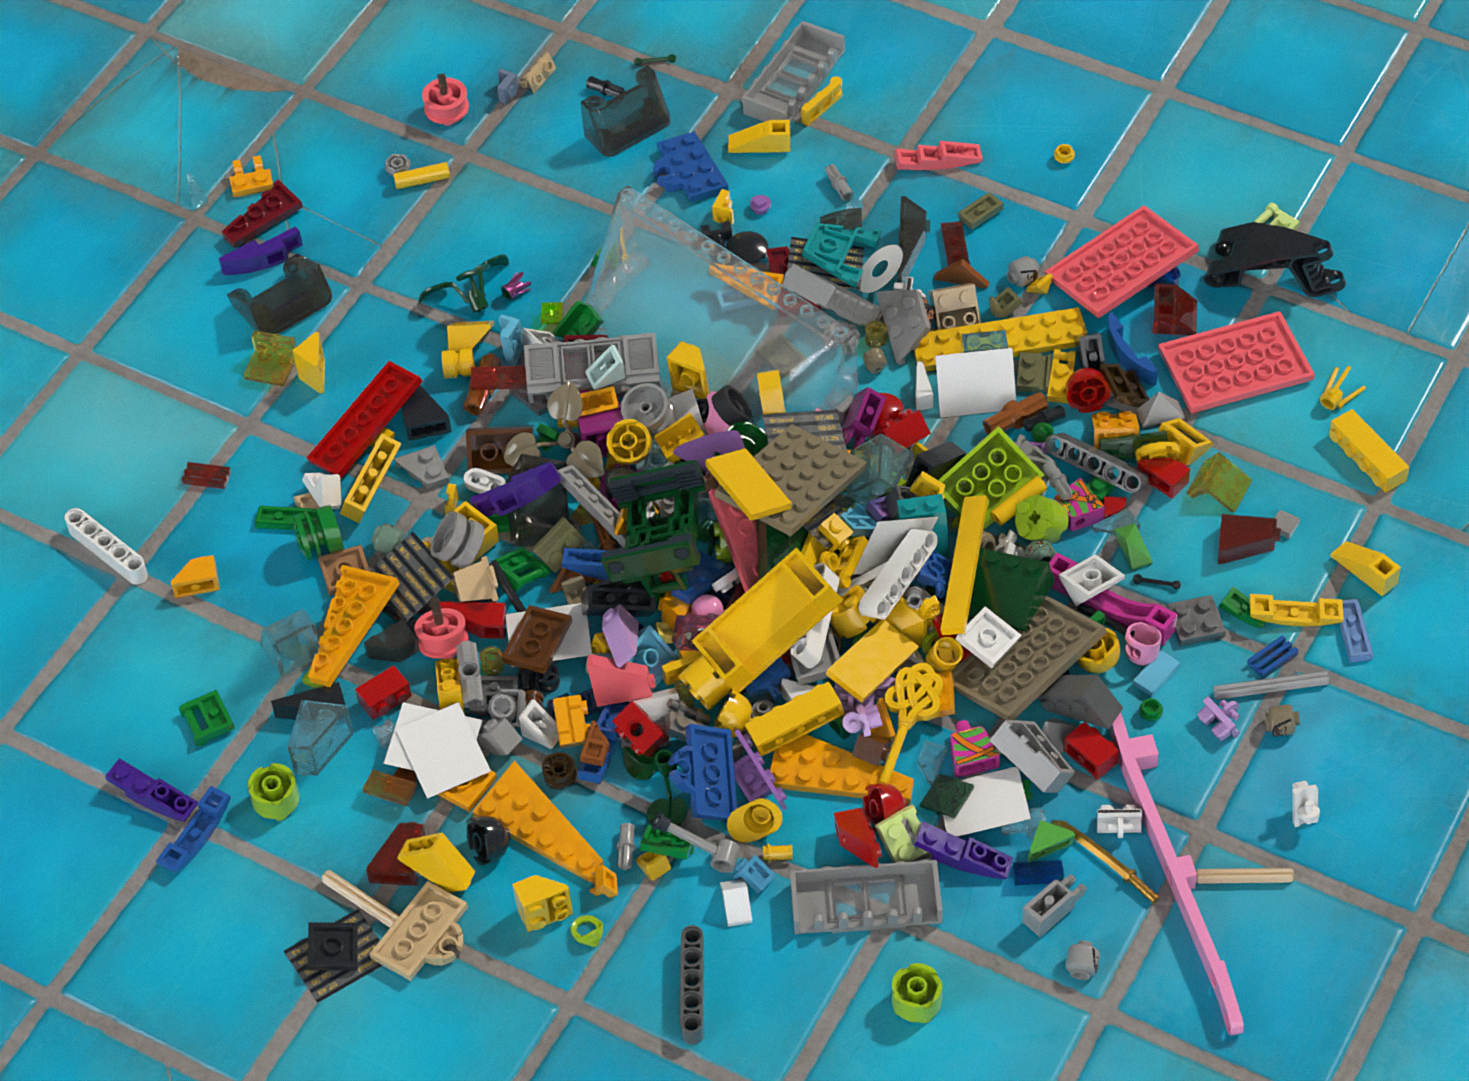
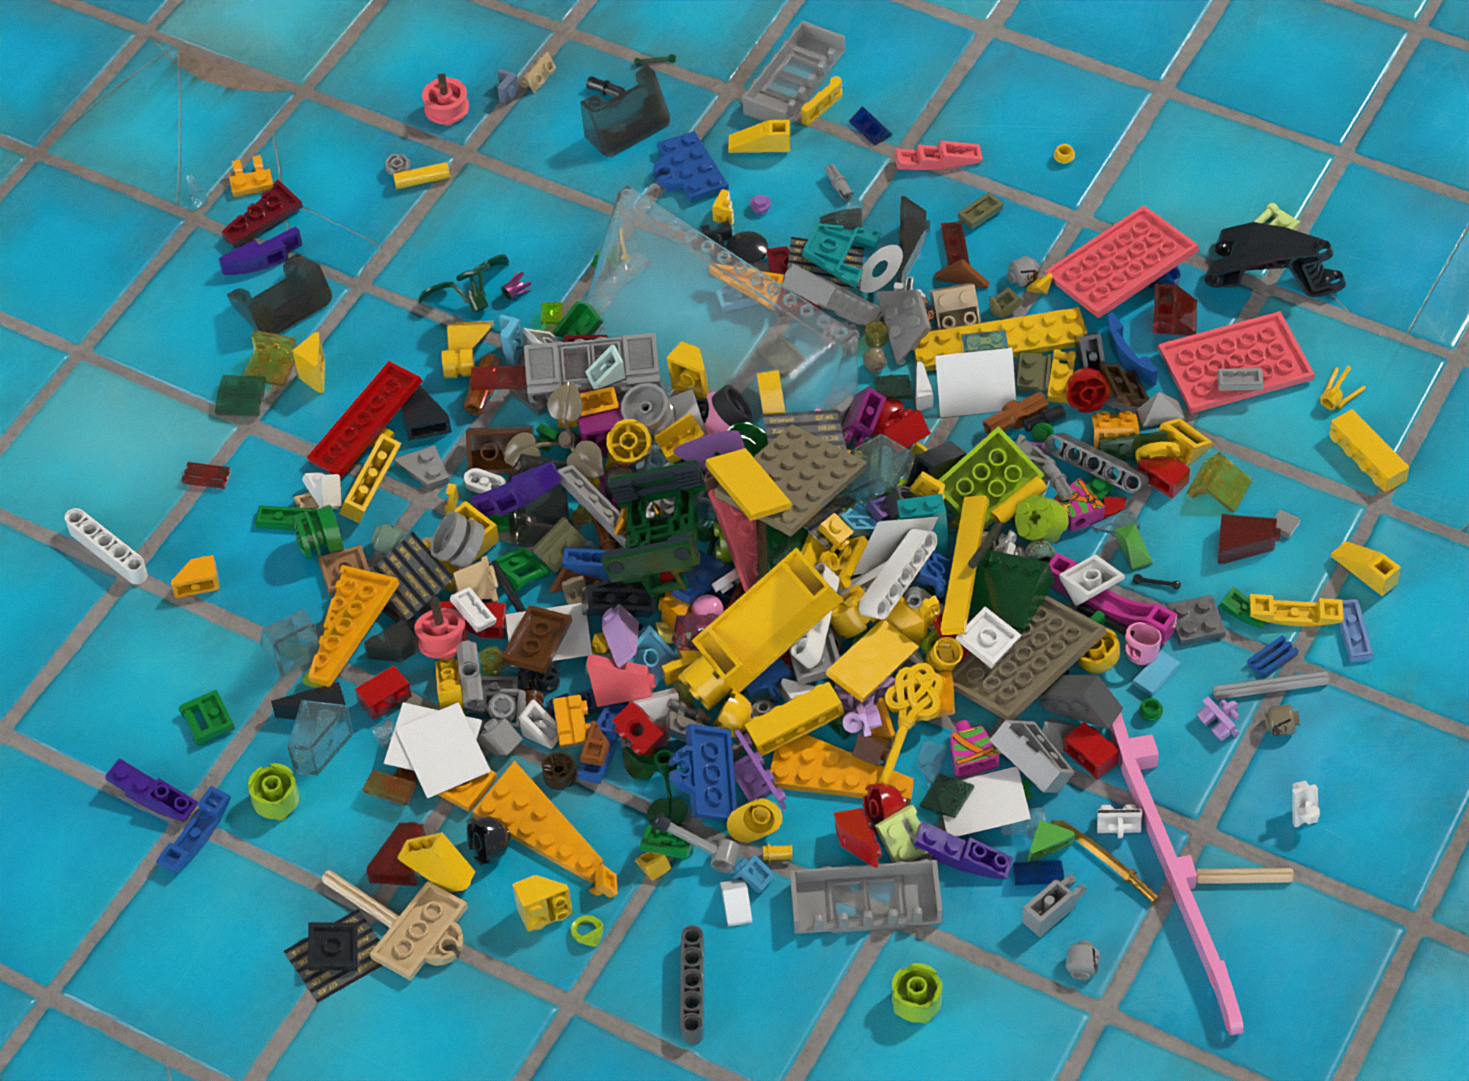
(240, 395): none -> clear green slope
(473, 609): none -> white plate
(626, 846): light grey axle -> none
(870, 126): none -> clear blue slope
(893, 386): none -> clear green piece
(985, 545): none -> pearl dark grey bar
(1240, 379): none -> light grey plate

